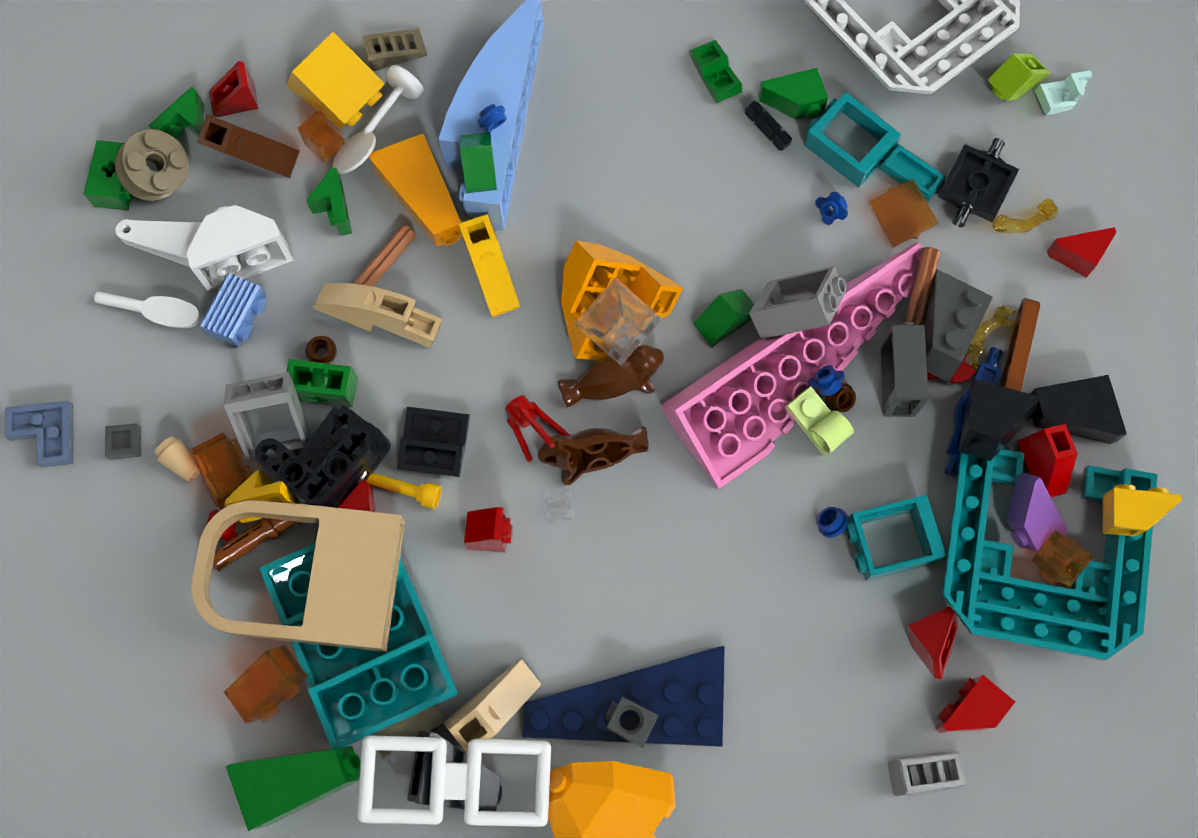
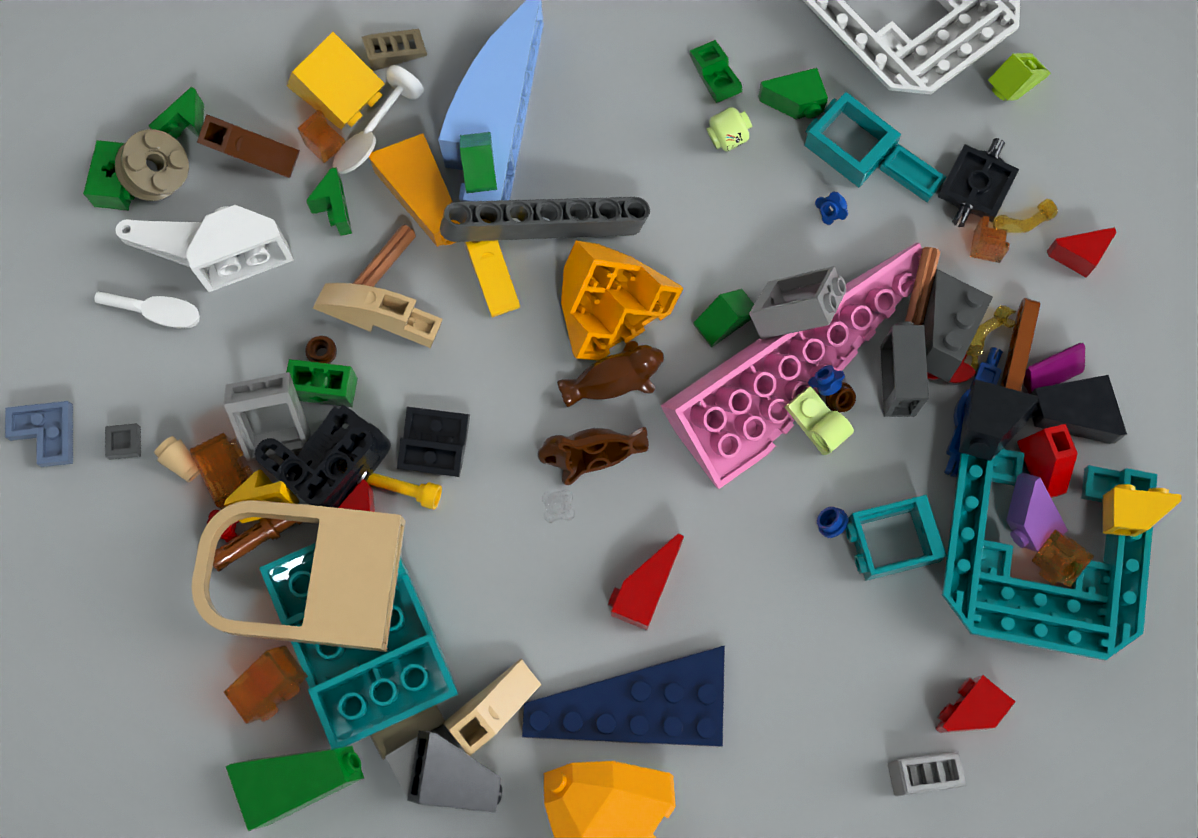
(233, 92): red slope -> none
(234, 310): medium blue brick -> none
(454, 781): white bar -> none
(488, 530): red slope -> none
(492, 117): blue plate -> none
(525, 414): red plant -> none
(533, 226): none -> dark grey beam
(618, 321): clear slope -> none
(643, 588): none -> red slope
(646, 721): dark grey brick -> none
(729, 129): none -> yellowish green head
(768, 125): black axle -> none
(903, 213): clear orange piece -> none
(934, 638): red slope -> none
(989, 242): none -> clear orange panel
(1056, 368): none -> magenta slope
(1064, 94): light aqua slope -> none

